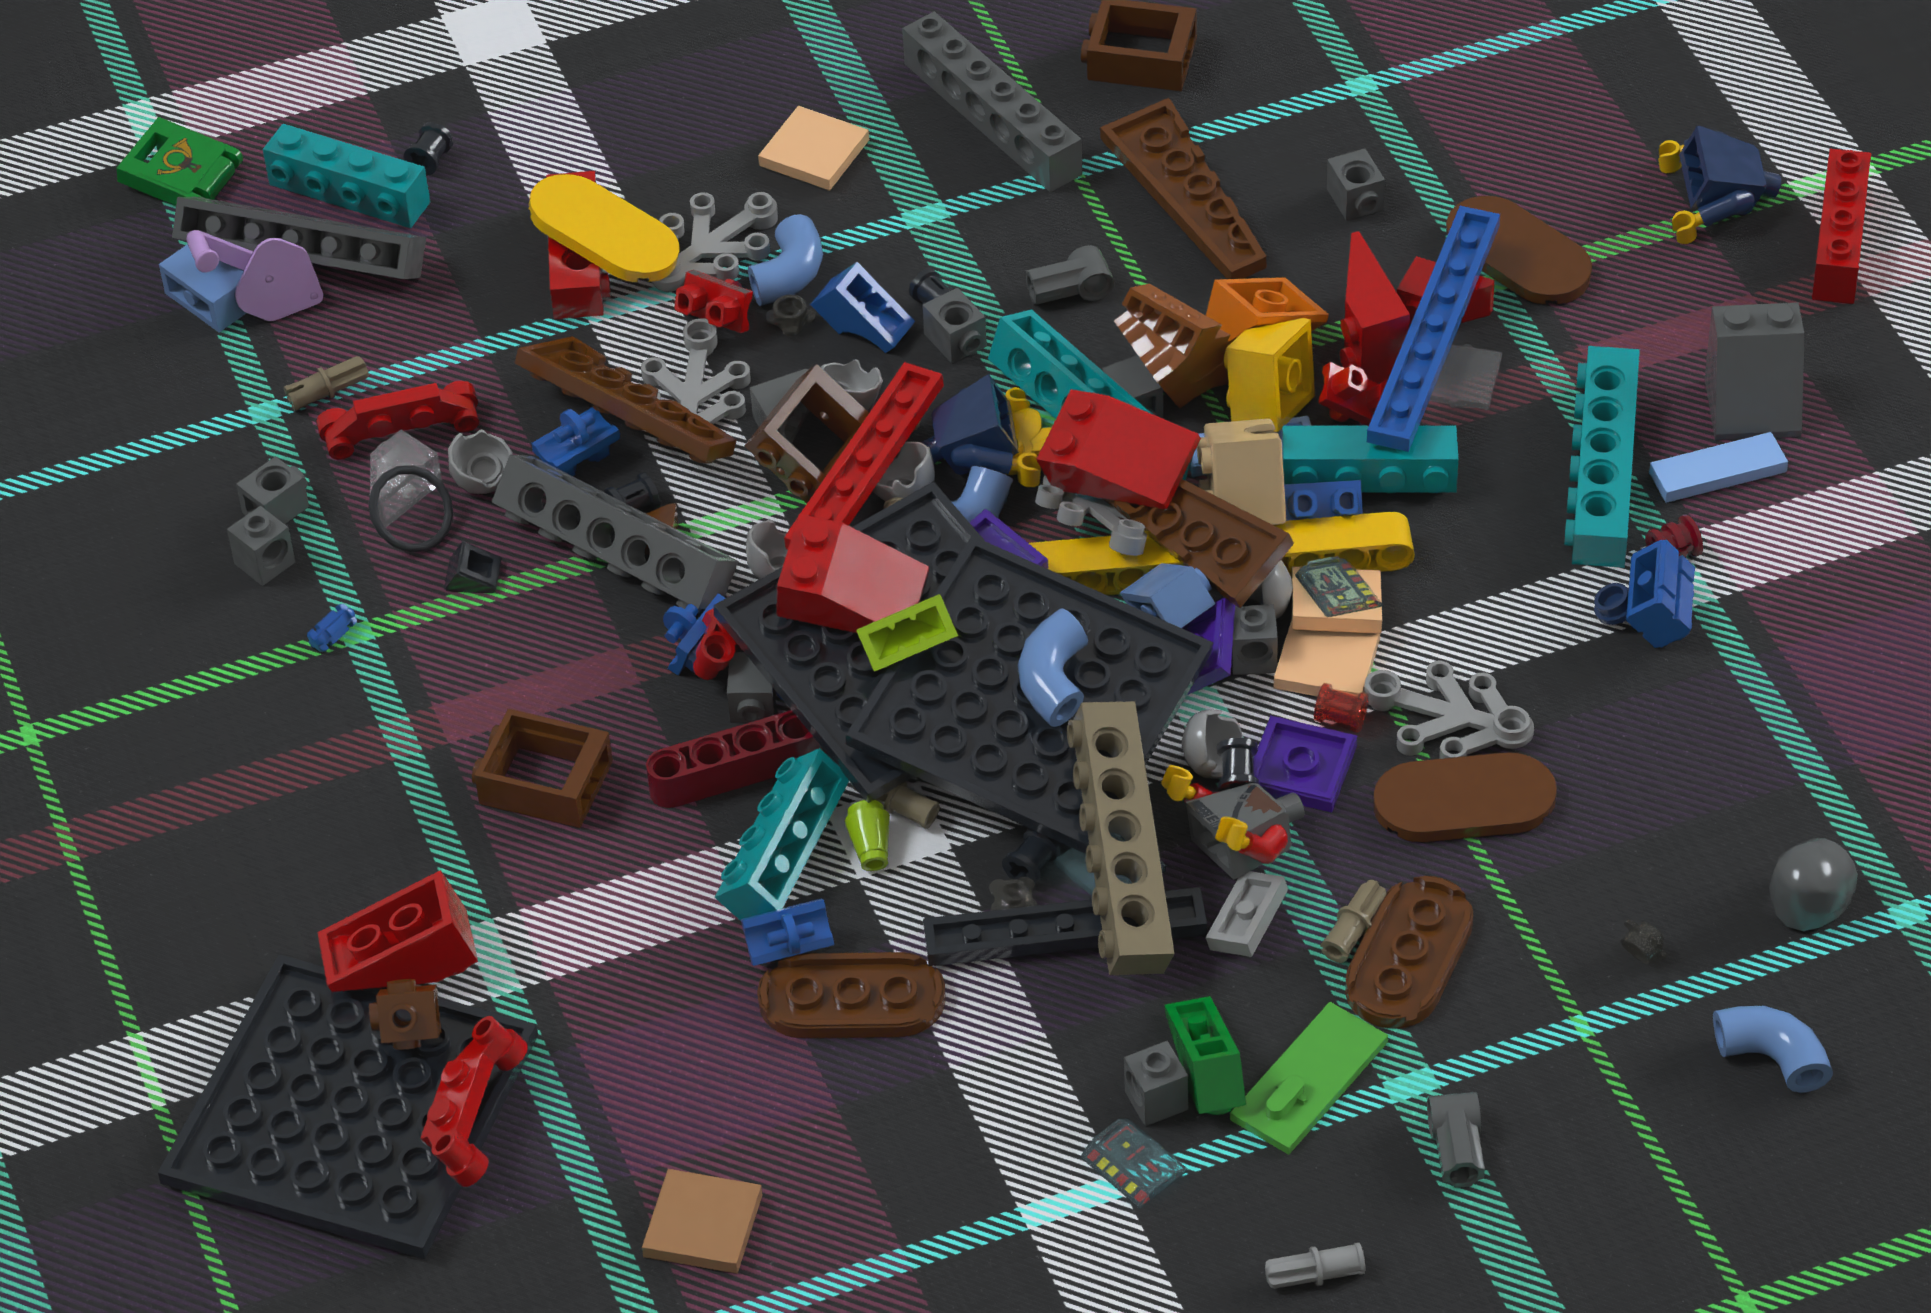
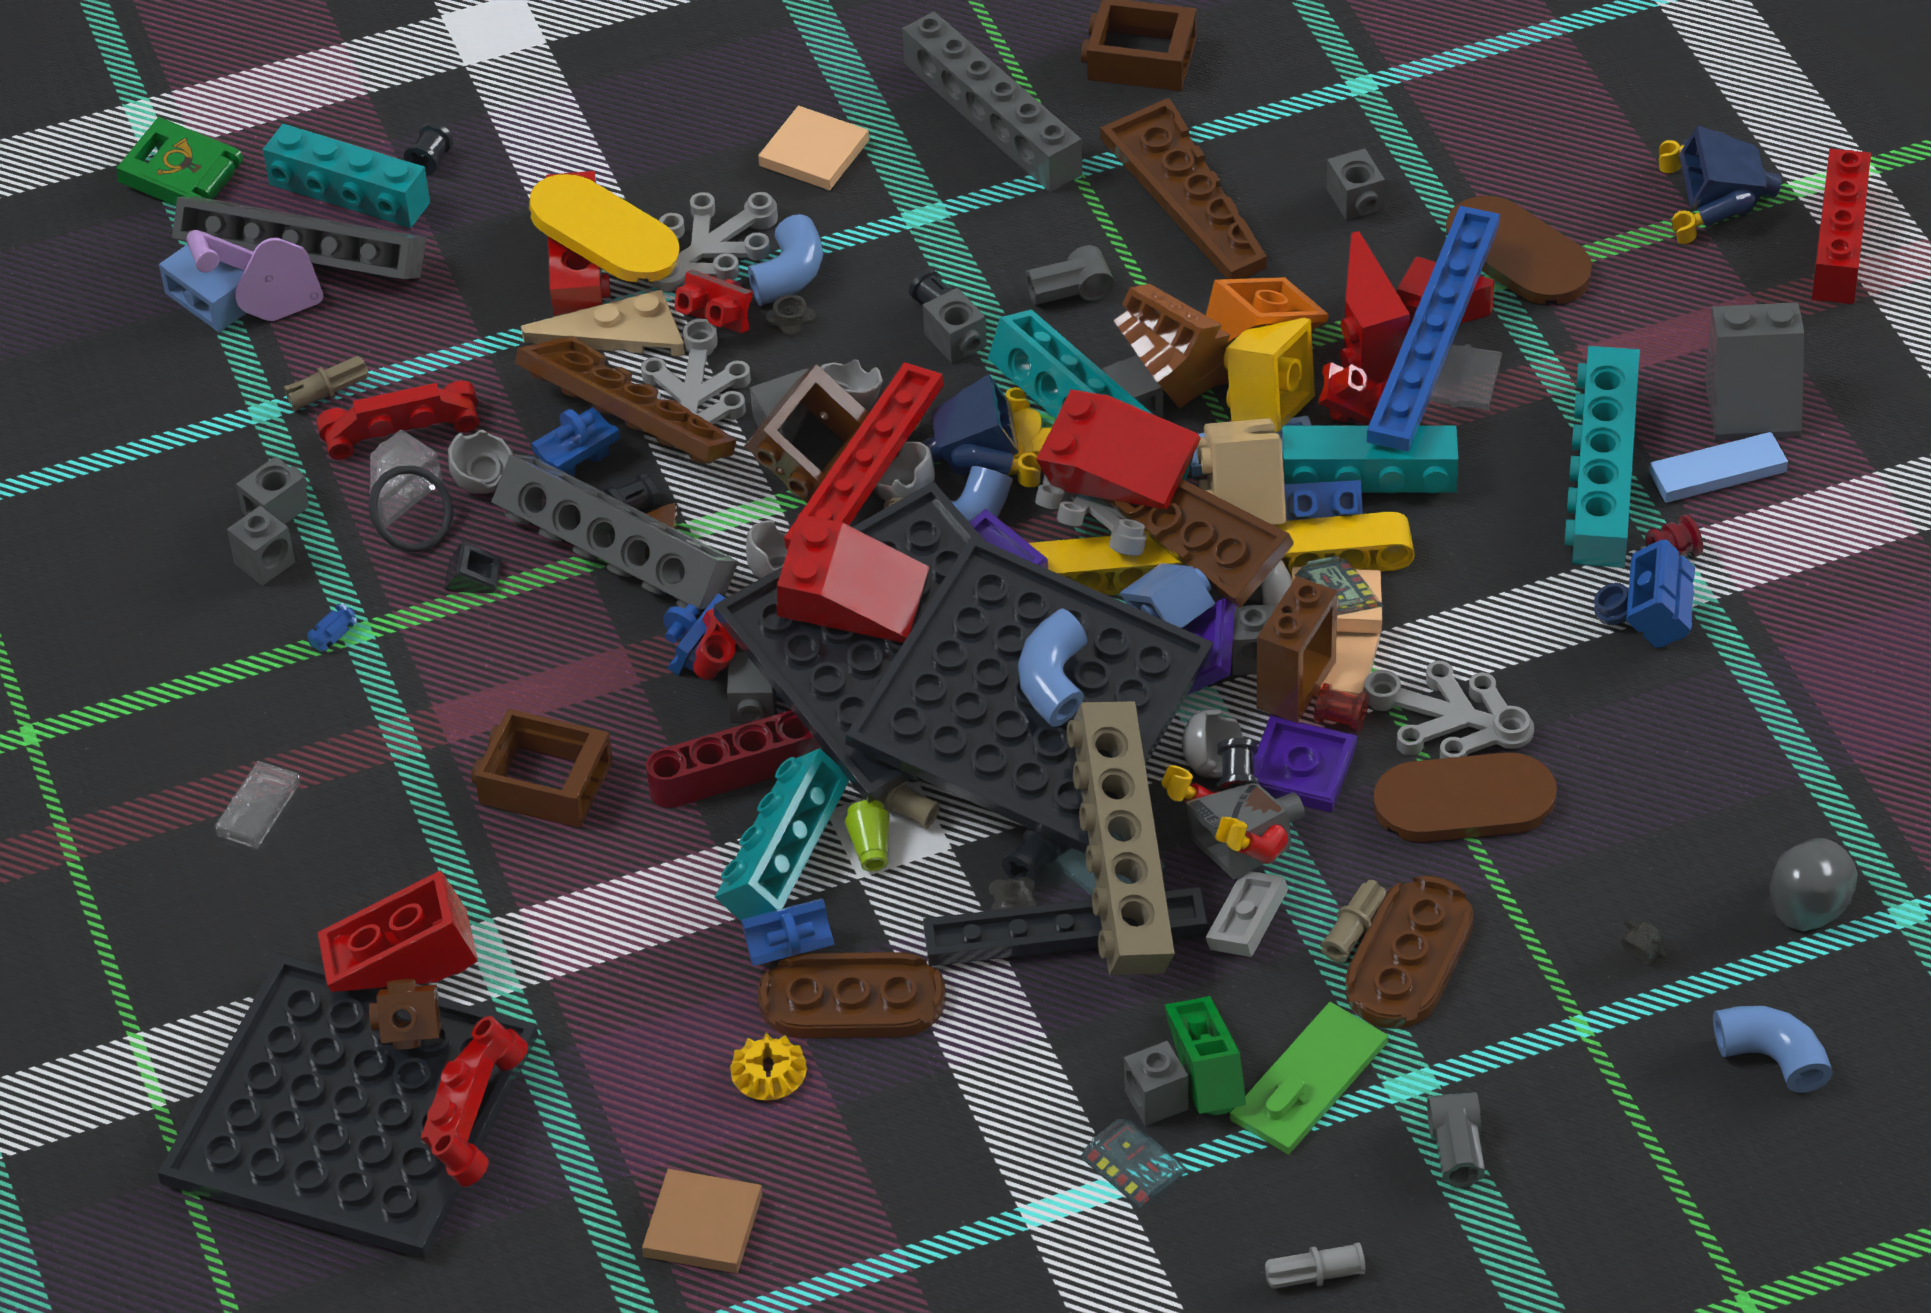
(257, 804): none -> clear plate
(614, 326): none -> tan wing
(787, 1071): none -> yellow gear
(862, 307): blue arch -> none
(907, 632): lime slope -> none
(1296, 649): none -> reddish brown window

